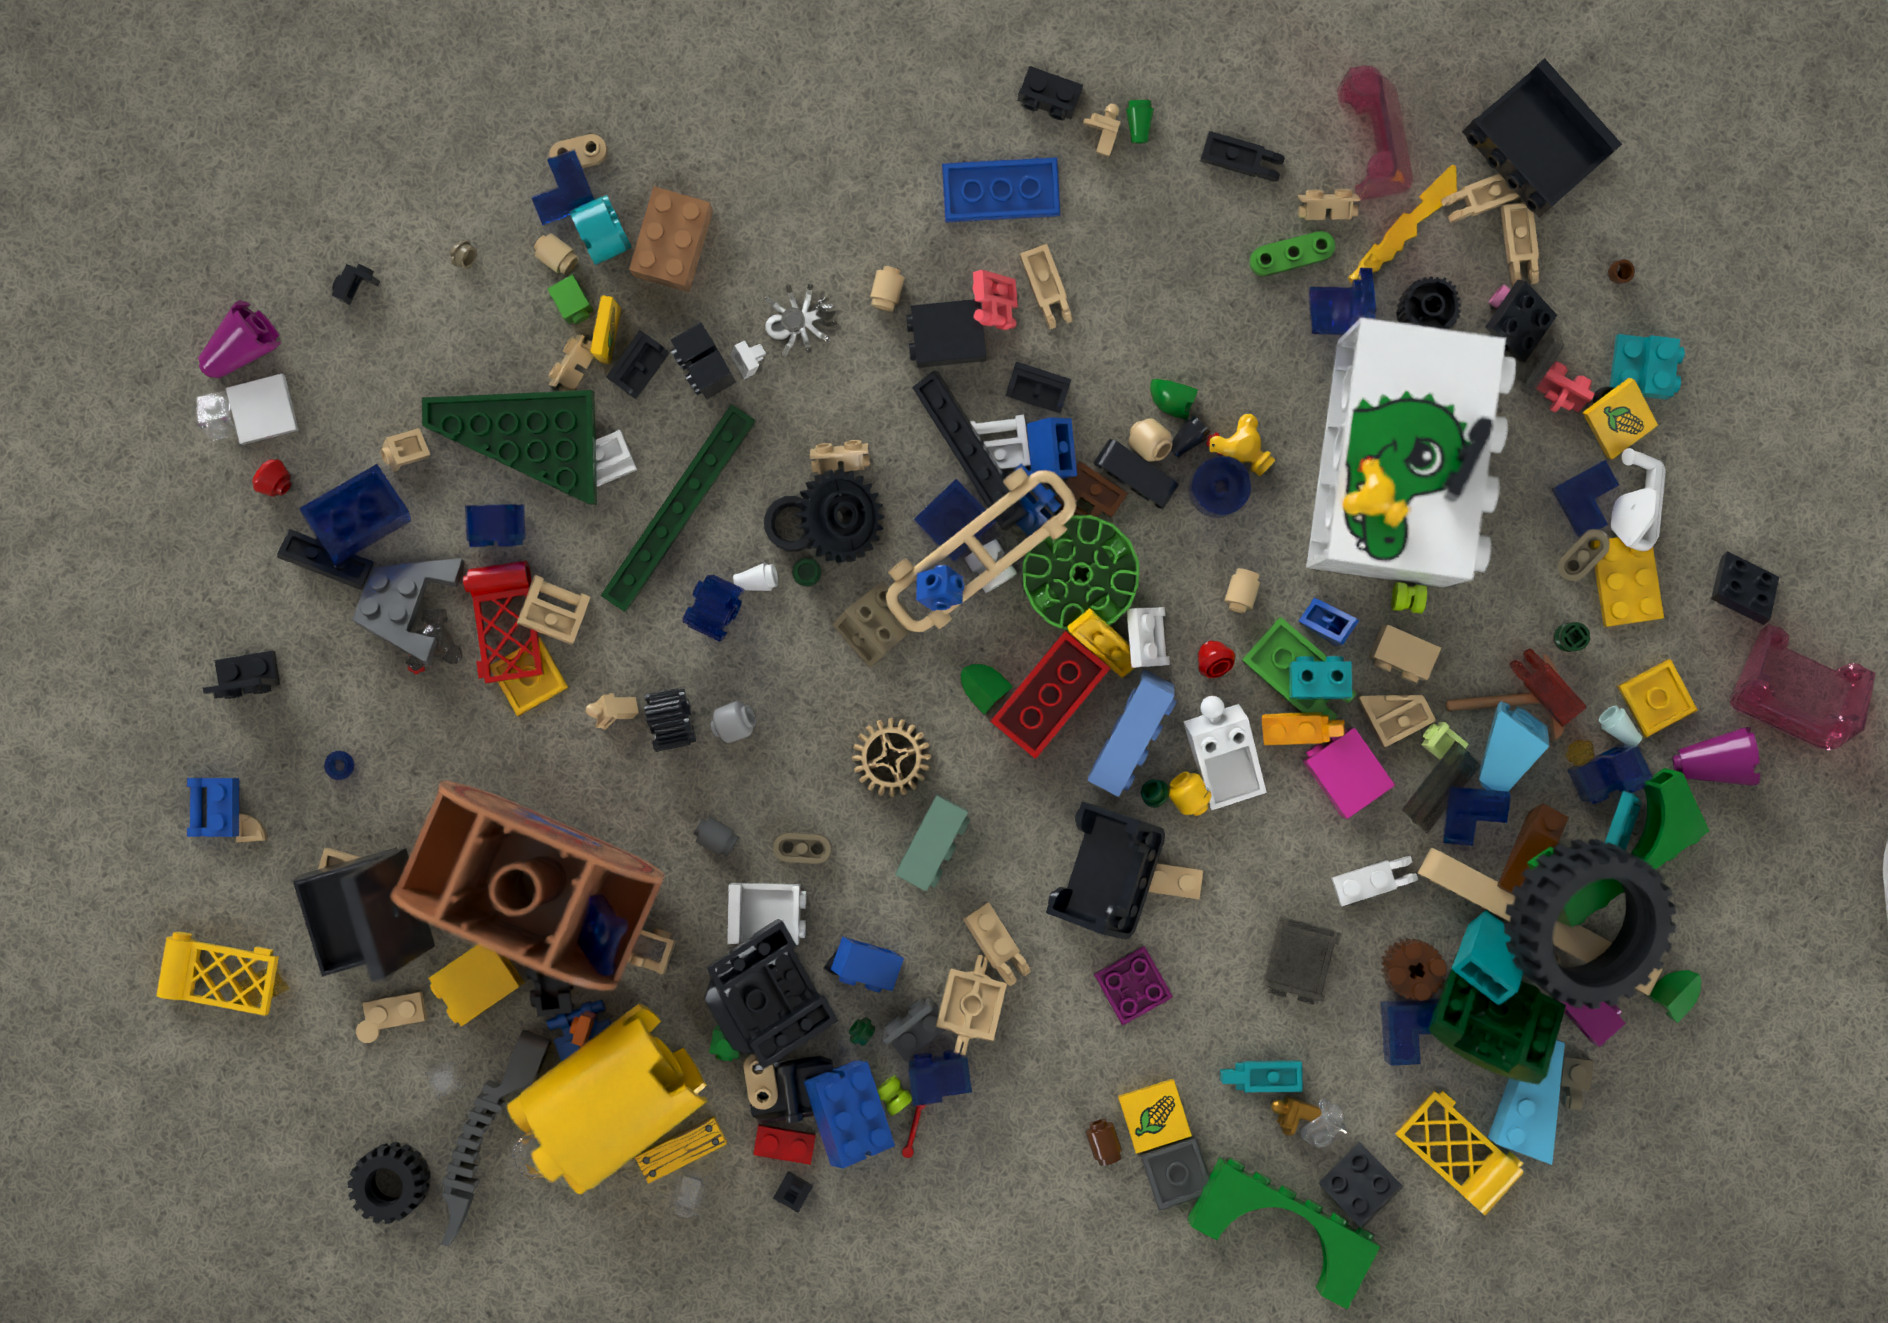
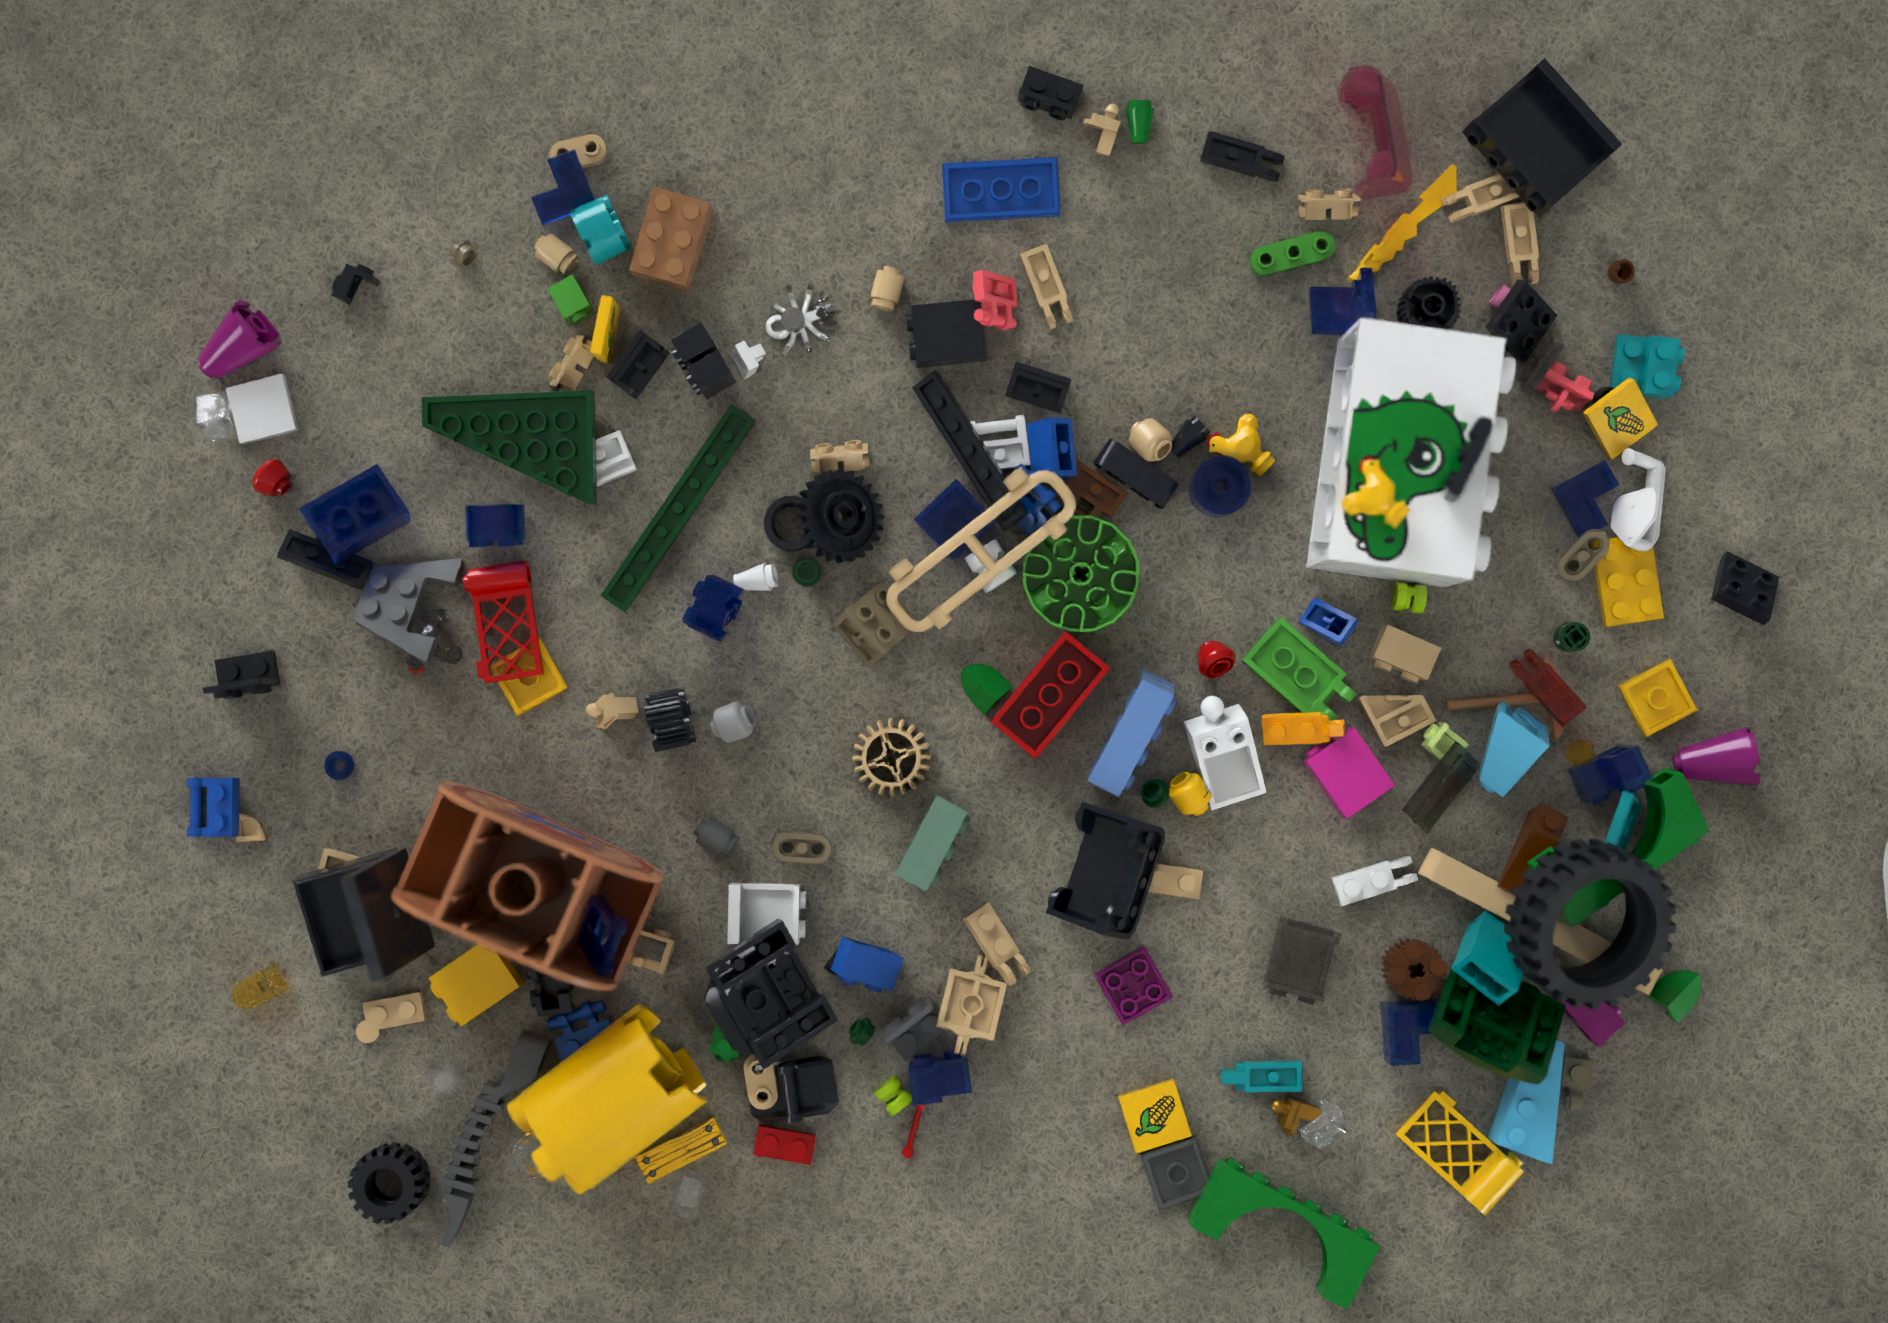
(183, 962): yellow piece -> none
(404, 449): tan bracket -> none
(550, 618): tan plate -> none
(582, 1027): orange plate -> none
(793, 1191): black tile -> none
(849, 1114): blue piece -> none
(939, 588): blue brick -> none
(1103, 642): yellow tile -> none
(1104, 1142): reddish brown brick -> none
(1147, 637): white plate -> none
(1173, 397): green brick -> none
(1242, 590): tan brick -> none
(1320, 679): teal brick -> none
(1360, 1185): black plate -> none
(1471, 805): clear blue plate -> none
(1619, 725): light aqua cone -> none
(1801, 694): clear pink windscreen -> none

